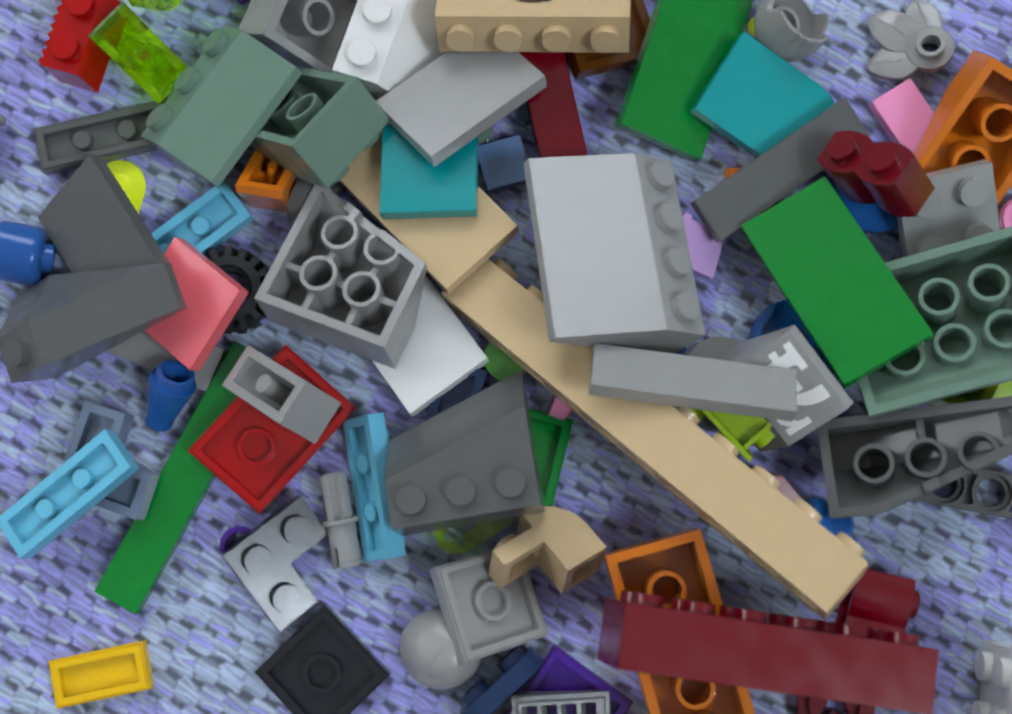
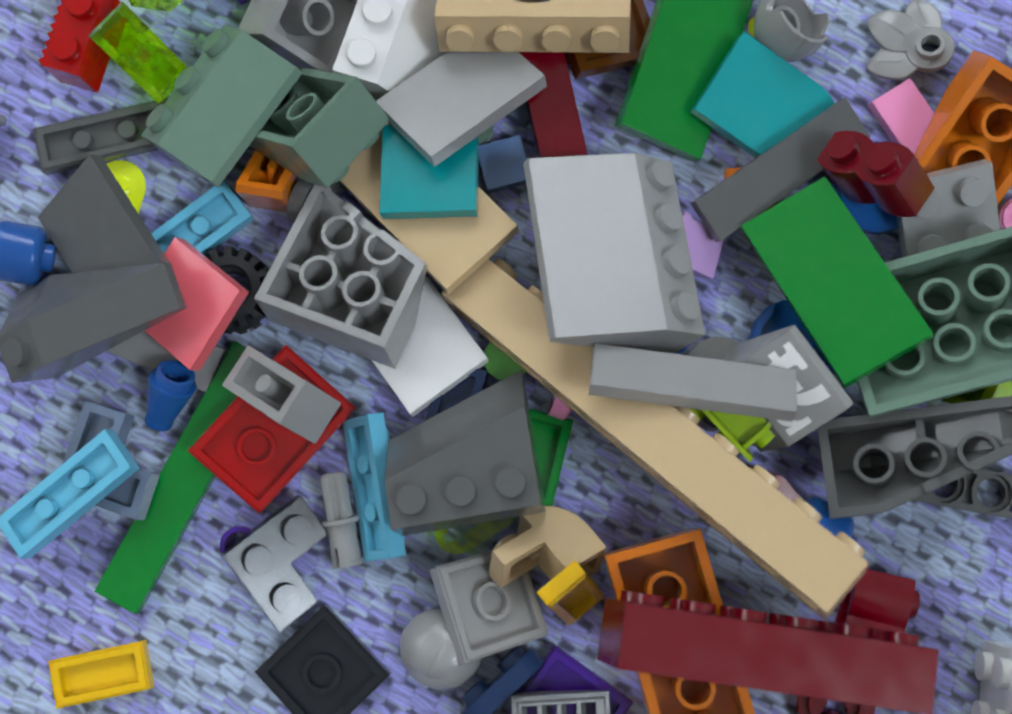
(571, 593): none -> yellow tile

